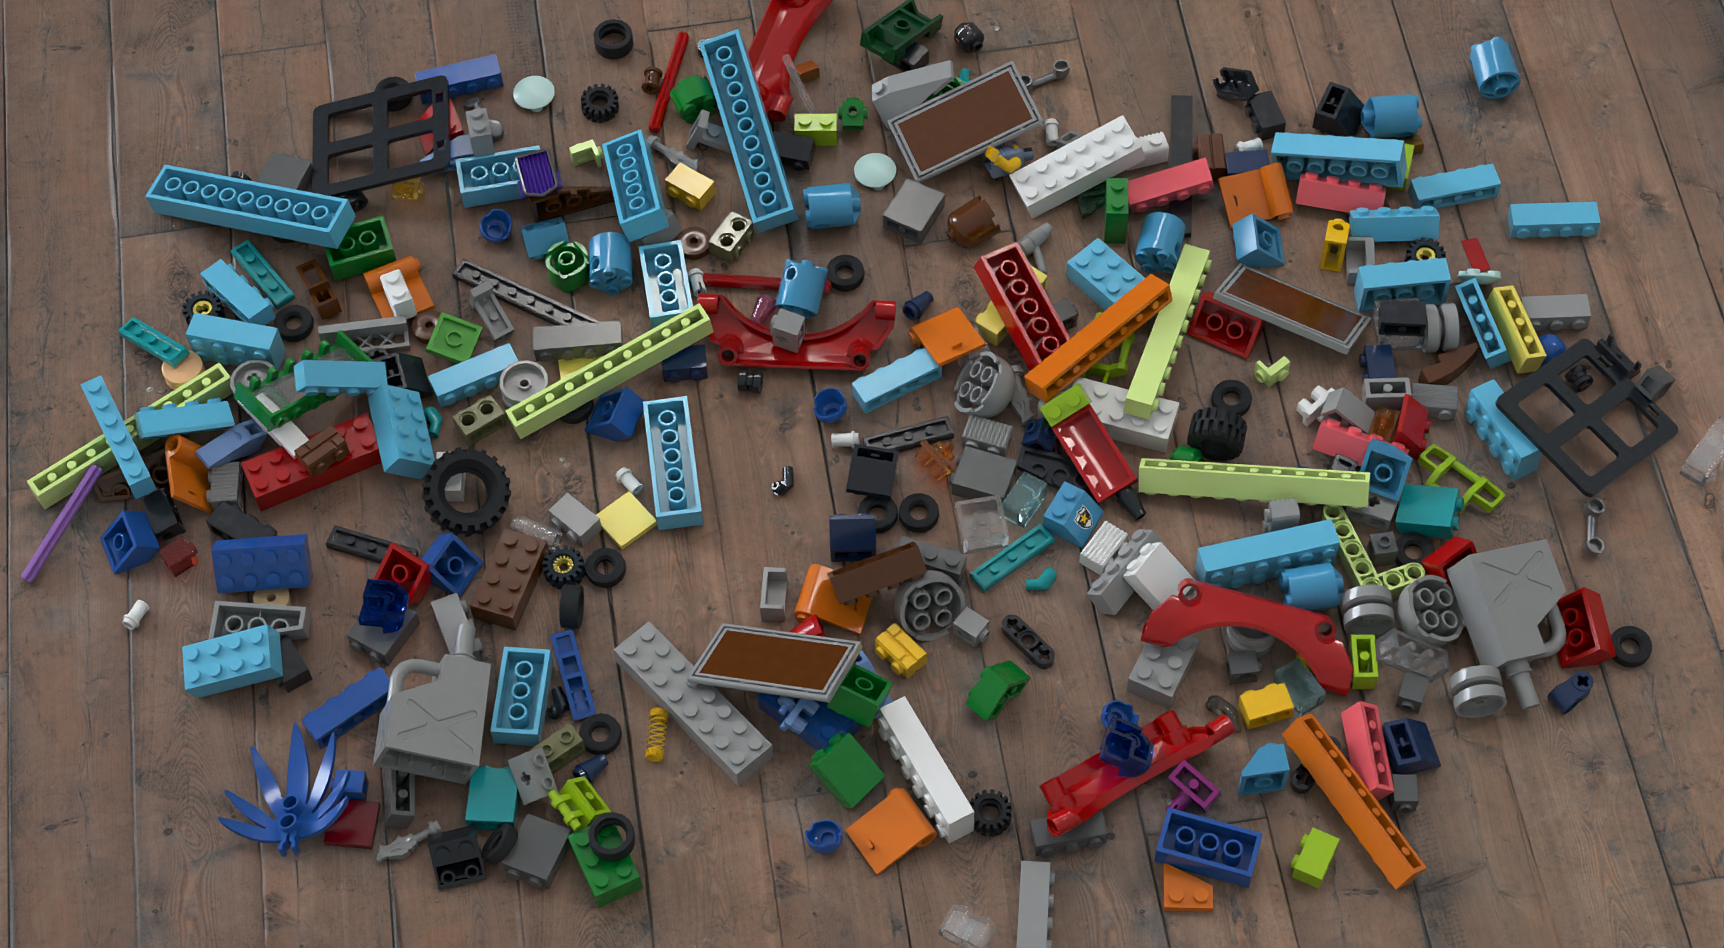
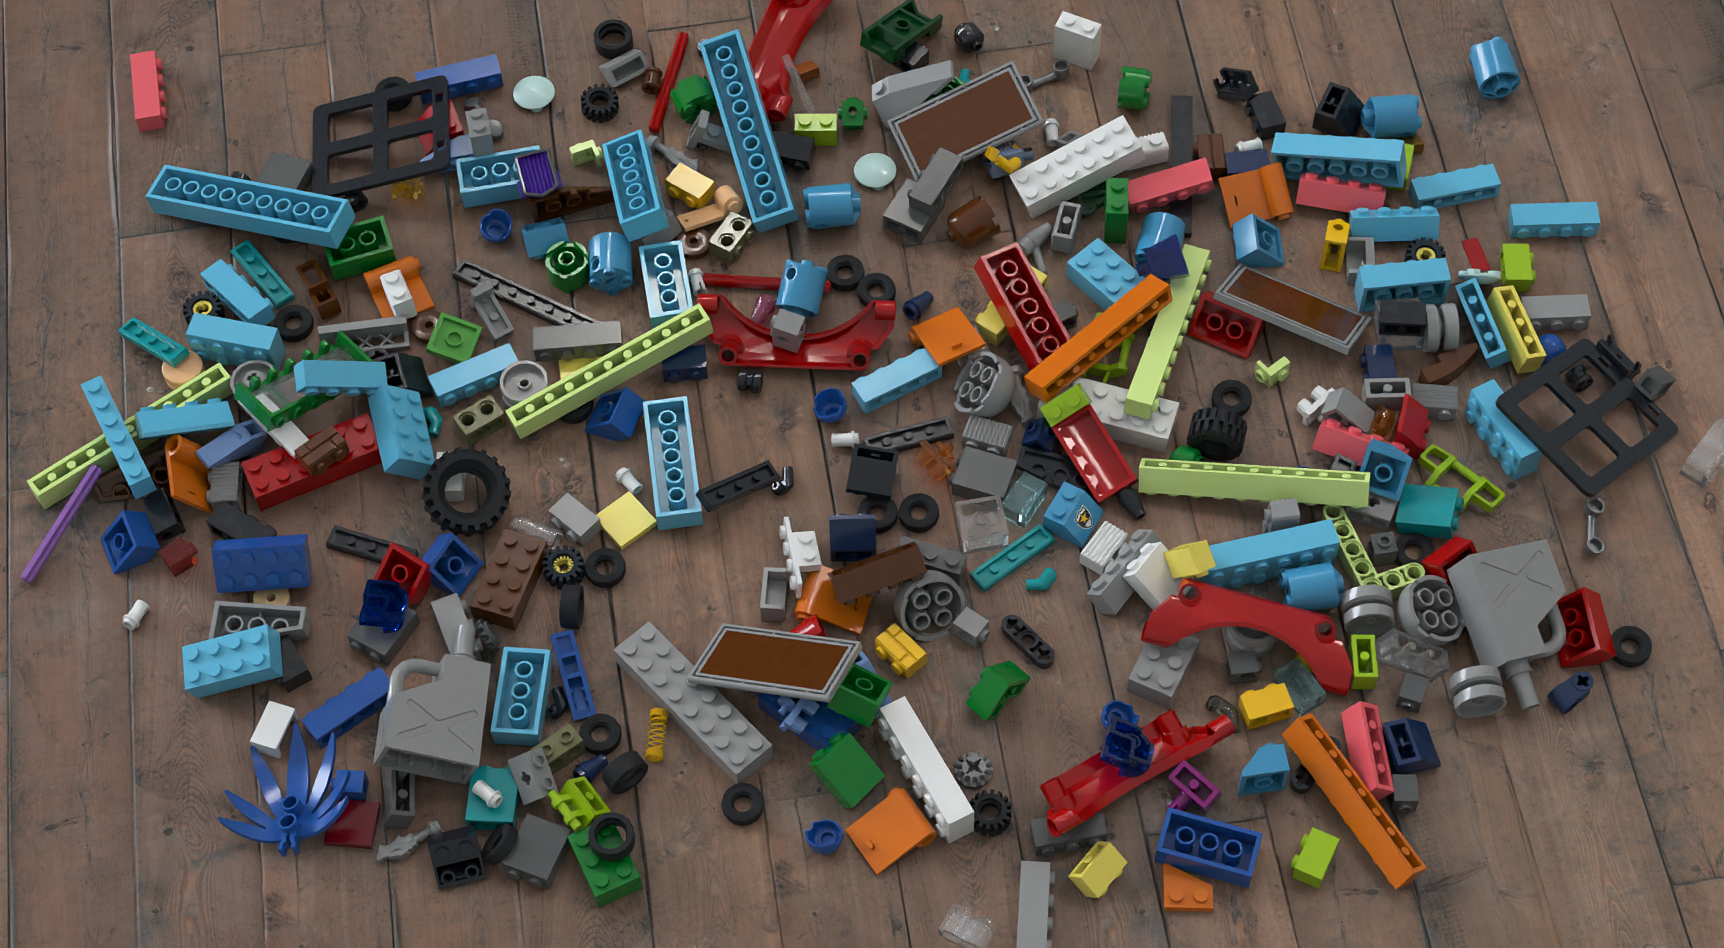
(148, 91): none -> coral brick
(273, 728): none -> white panel
(488, 635): none -> dark grey gear
(489, 795): none -> white pin
(624, 67): none -> light grey brick
(624, 772): none -> black tyre
(725, 201): none -> light nougat door
(738, 486): none -> black tile
(742, 790): none -> black tyre
(801, 553): none -> white bracket
(872, 280): none -> black tyre
(935, 181): none -> dark grey brick
(973, 778): none -> light grey gear
(1066, 227): none -> light grey brick
(1077, 40): none -> white brick
(1098, 869): none -> light yellow brick
(1133, 88): none -> green brick
(1164, 260): none -> clear blue torso
(1190, 560): none -> light yellow brick
(1516, 266): none -> lime brick

